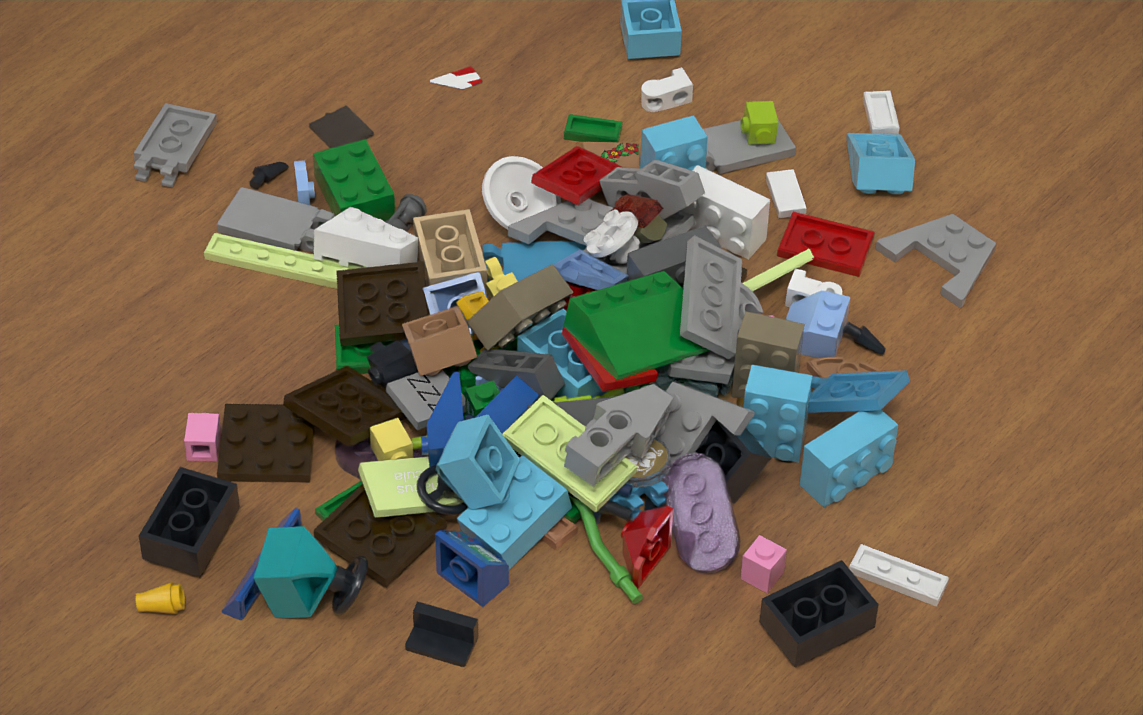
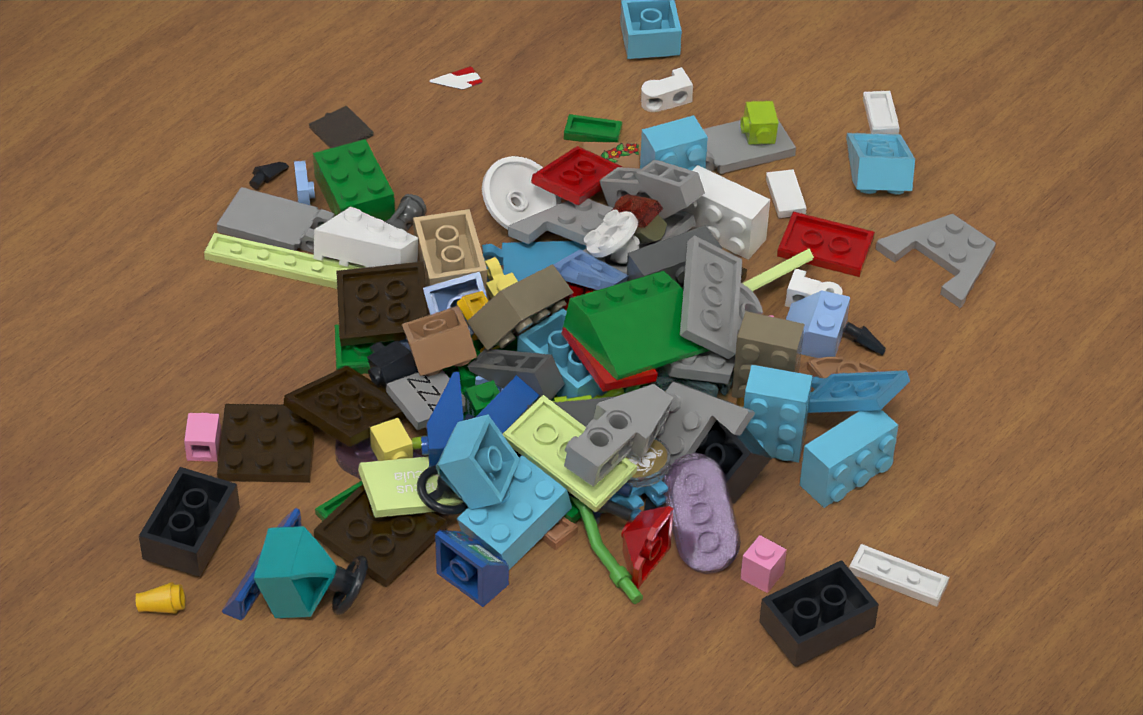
(173, 142): light grey tile -> none
(442, 634): black panel -> none

